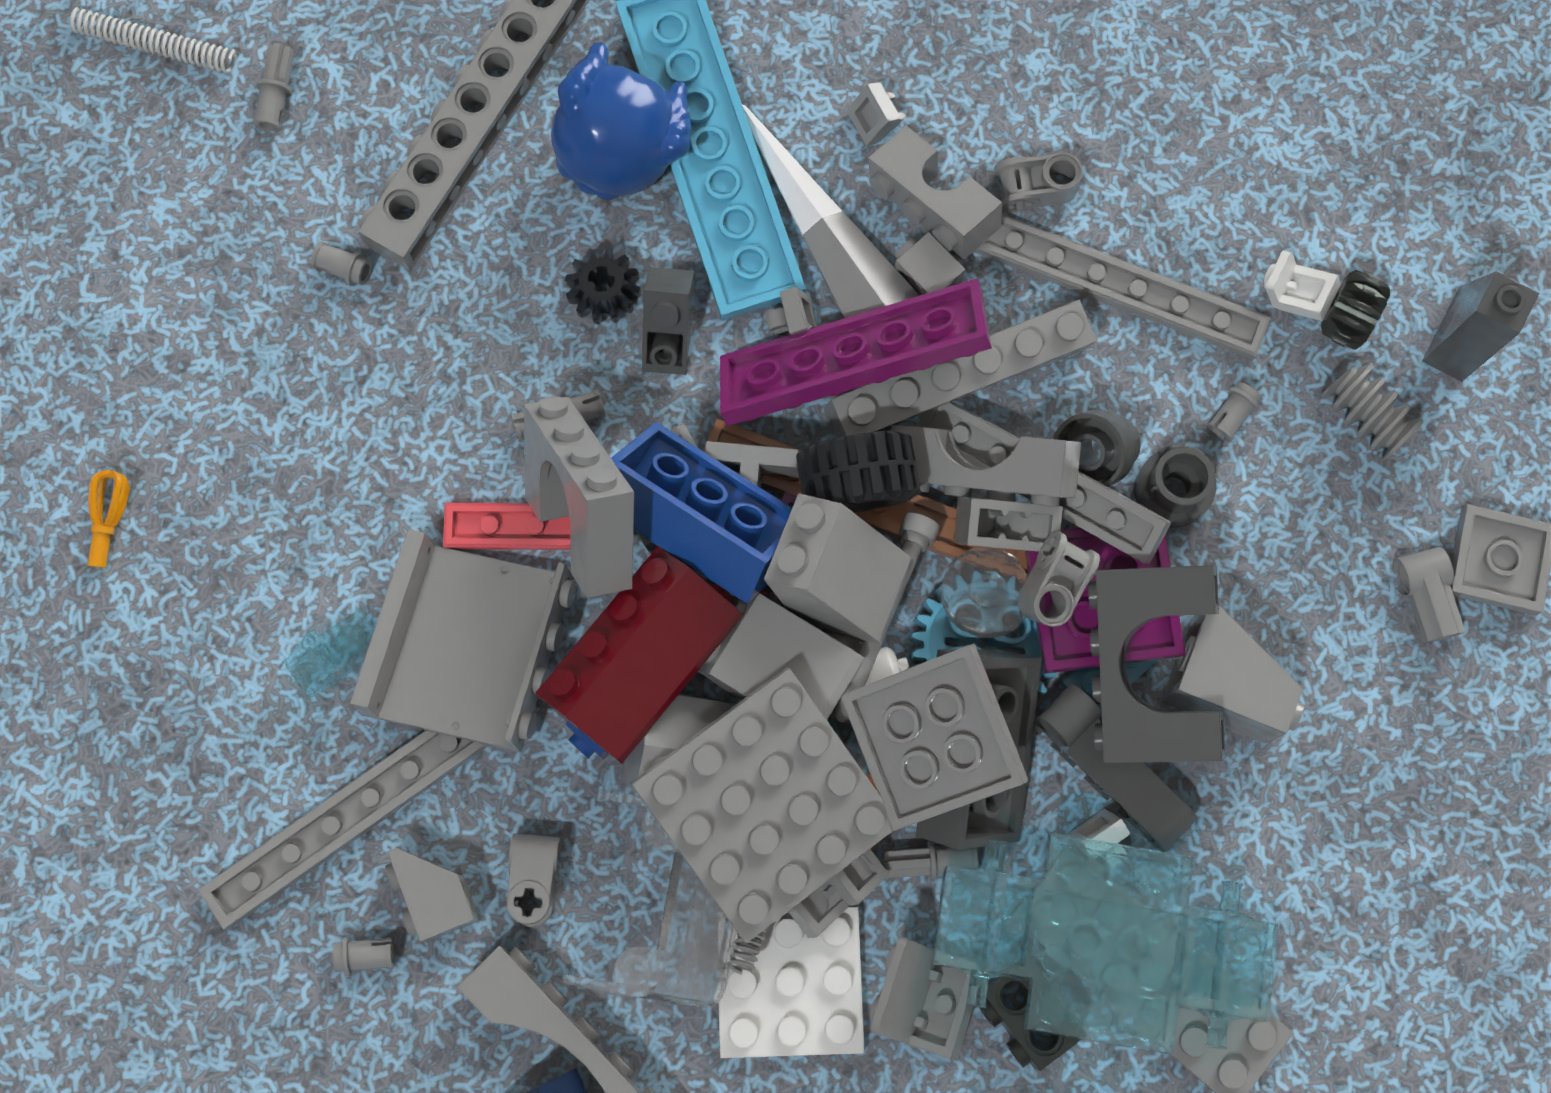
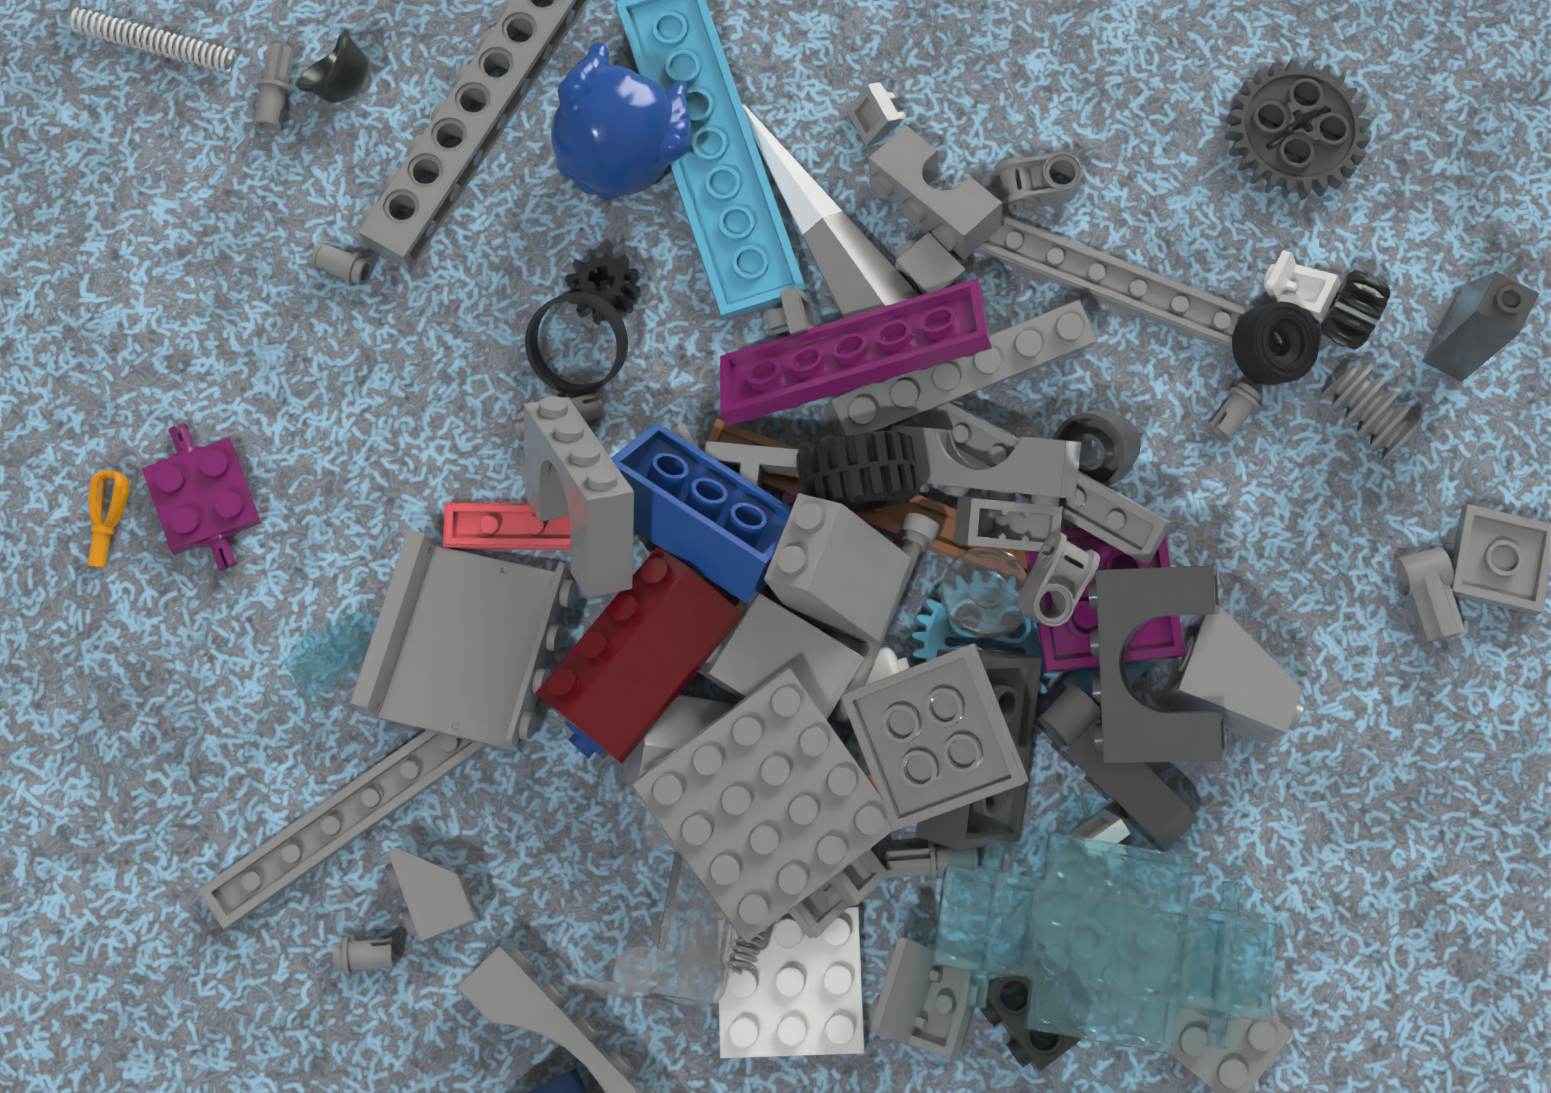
(201, 496): none -> magenta plate
(338, 73): none -> pearl dark grey helmet
(534, 870): light grey piece -> none
(540, 367): none -> black tyre
(667, 320): dark grey slope -> none
(1186, 465): dark grey piece -> none
(1298, 339): none -> black tyre
(1321, 159): none -> dark grey gear

